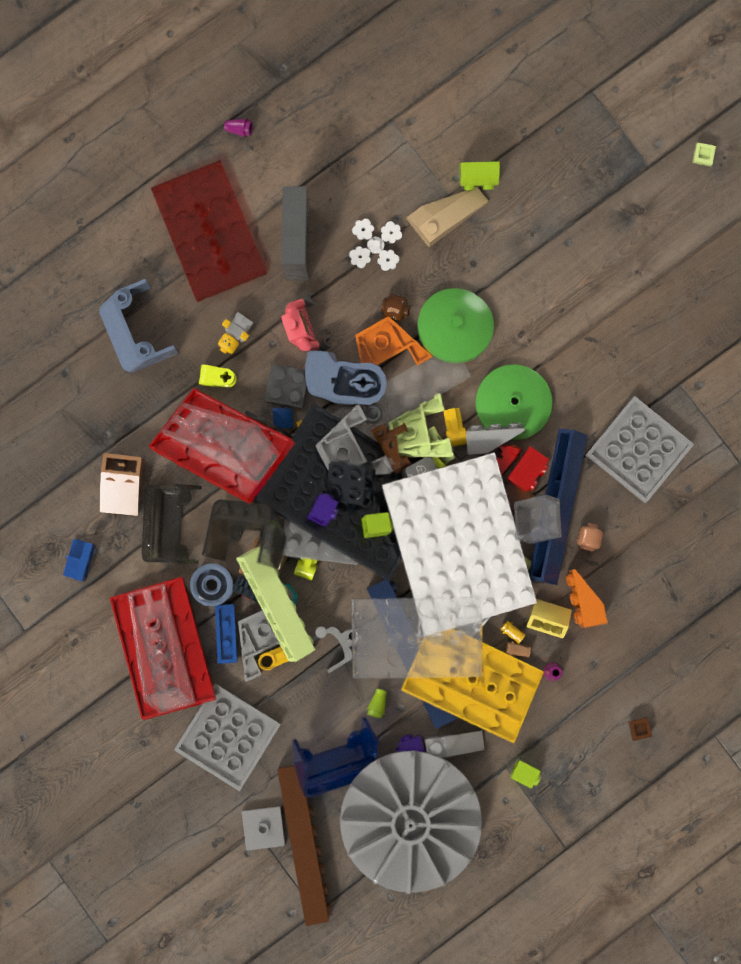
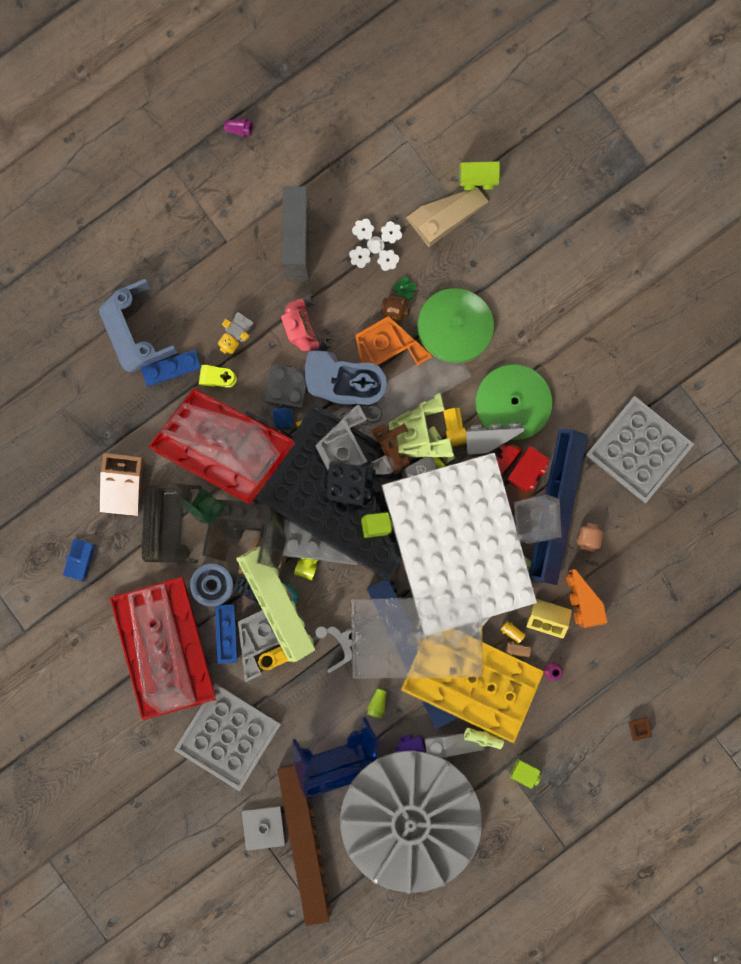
(171, 368): none -> blue plate
(204, 507): none -> clear green panel
(208, 230): clear red piece -> none
(323, 509): dark purple brick -> none
(405, 288): none -> green plant
(483, 738): none -> yellowish green pin
(704, 154): yellowish green plate -> none

